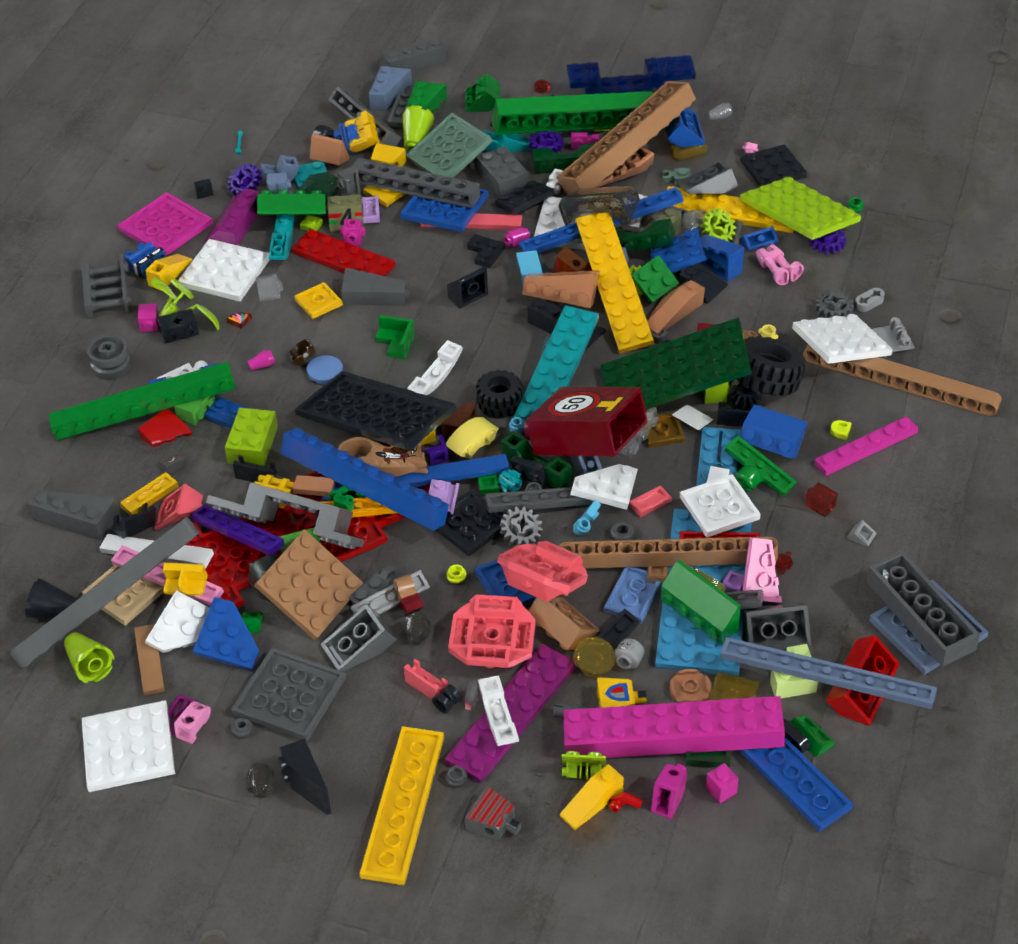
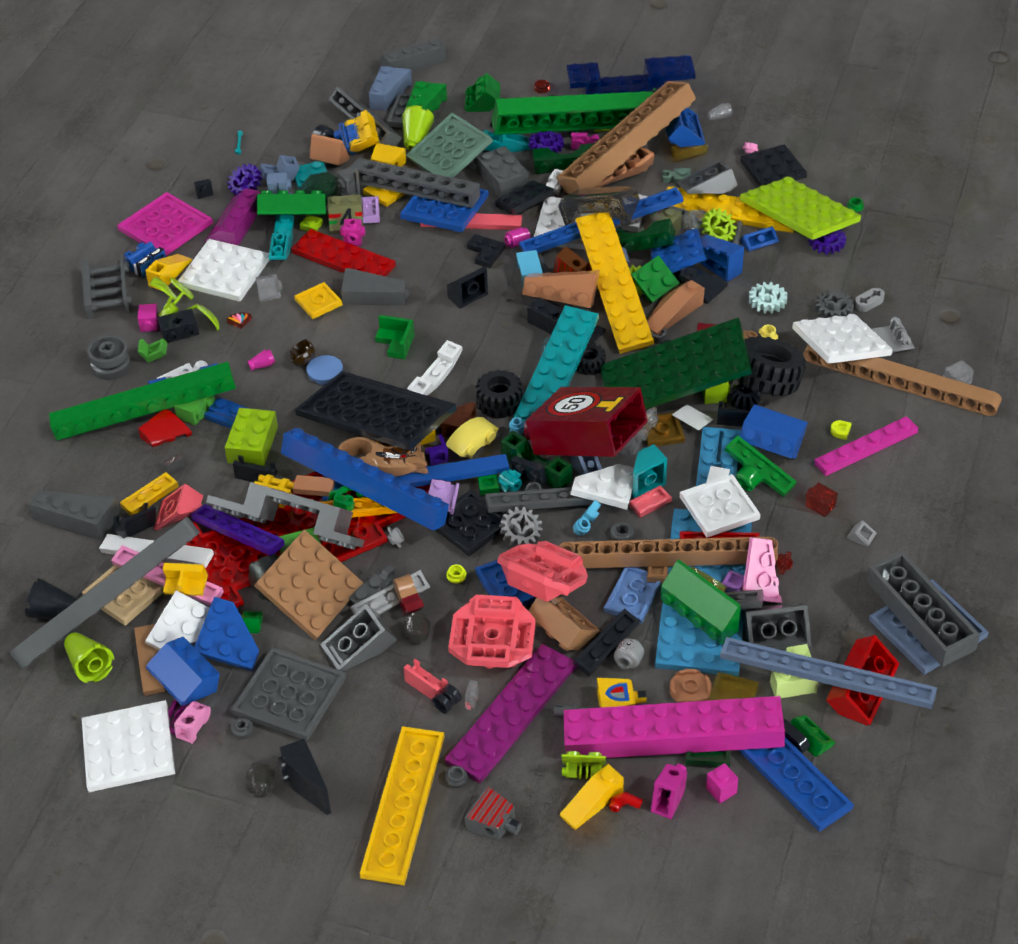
(152, 351): none -> bright green bracket
(183, 671): none -> blue slope
(395, 536): none -> light grey plate
(497, 711): white slope -> none
(594, 656): clear yellow tile -> none
(595, 364): none -> black tyre
(649, 470): none -> teal slope
(769, 297): none -> light aqua gear
(785, 271): bright pink piece -> none
(960, 372): none -> clear brick

